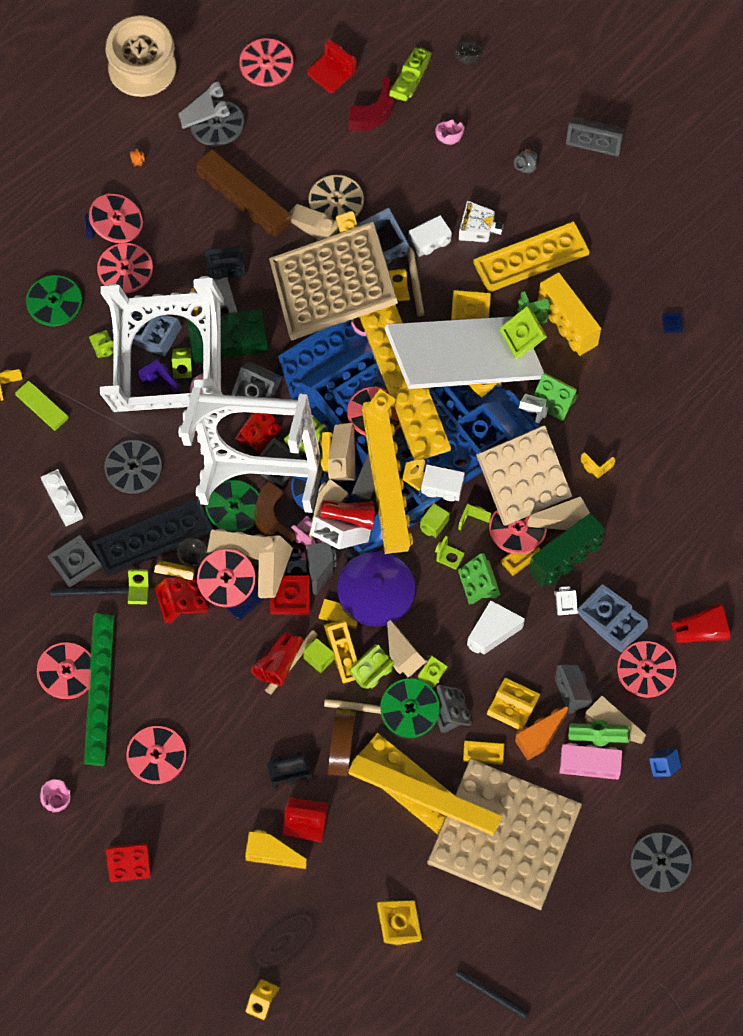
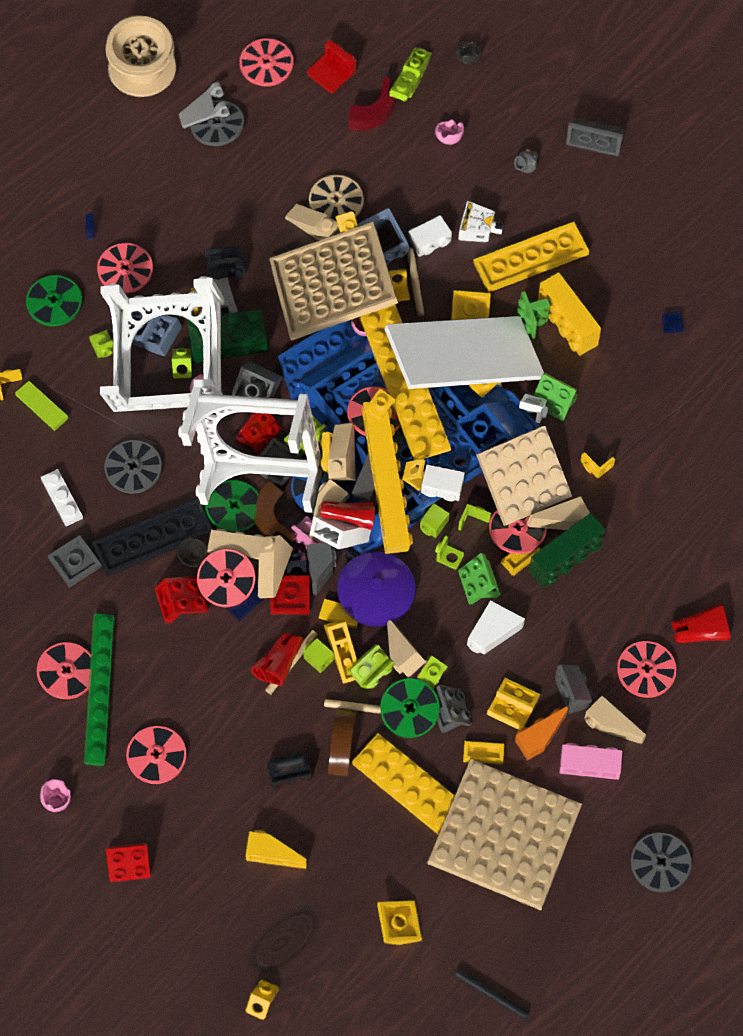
(90, 591): black bar -> none
(110, 228): coral piece -> none
(137, 157): orange plate -> none
(138, 590): lime bracket -> none
(155, 369): dark purple bracket -> none
(175, 570): yellow tile -> none
(243, 193): reddish brown brick -> none
(305, 819): red bracket -> none
(425, 795): yellow tile -> none
(522, 332): lime tile -> none
(566, 601): white bracket -> none
(600, 733): bright green piece -> none
(612, 618): sand blue slope -> none
(665, 763): blue panel -> none

